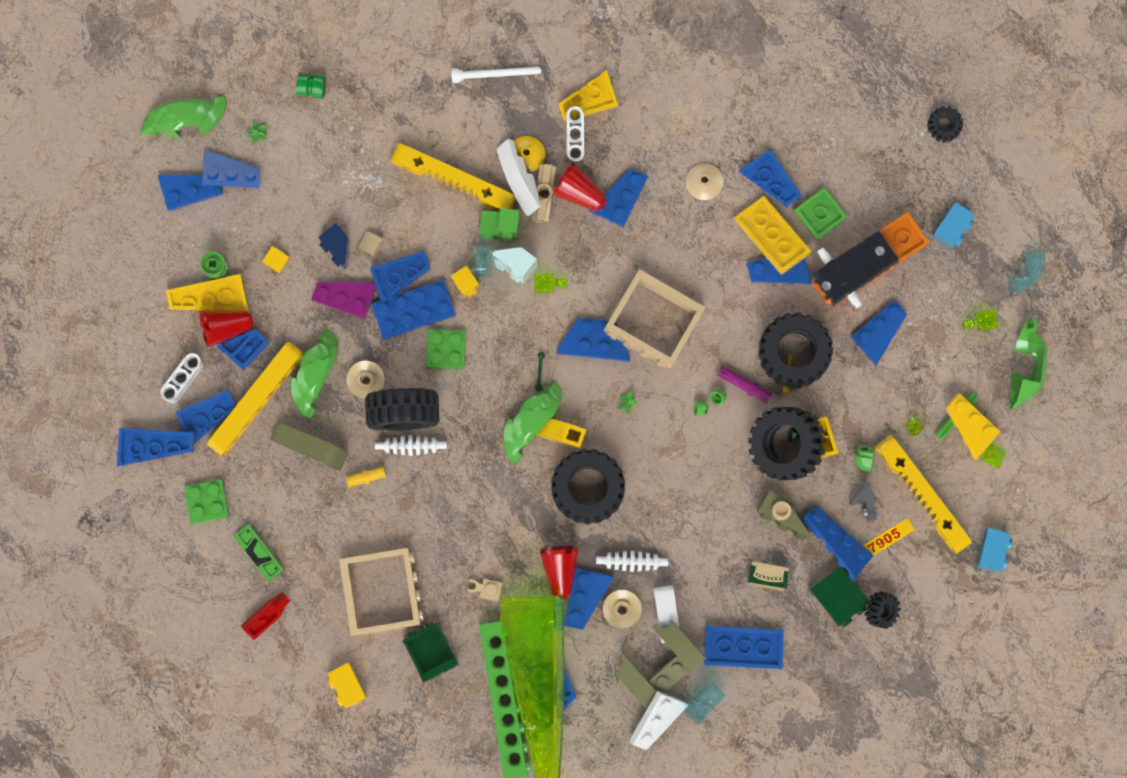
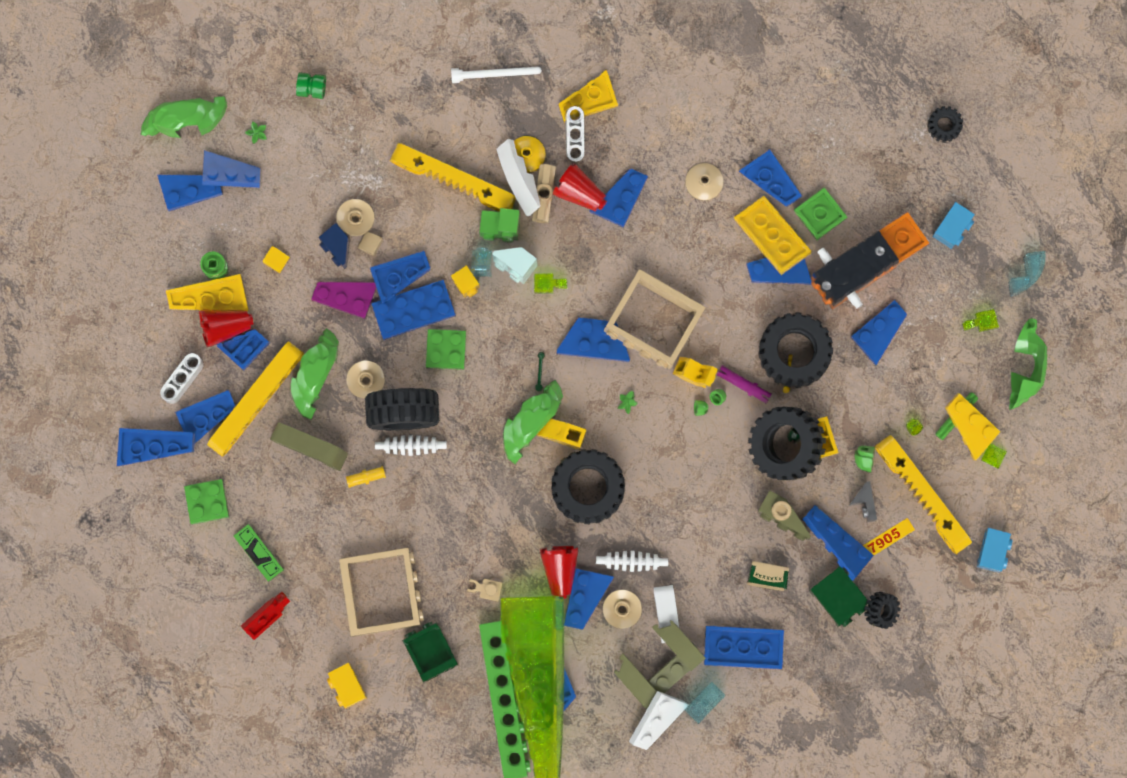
(358, 209): none -> tan dish
(694, 372): none -> yellow brick

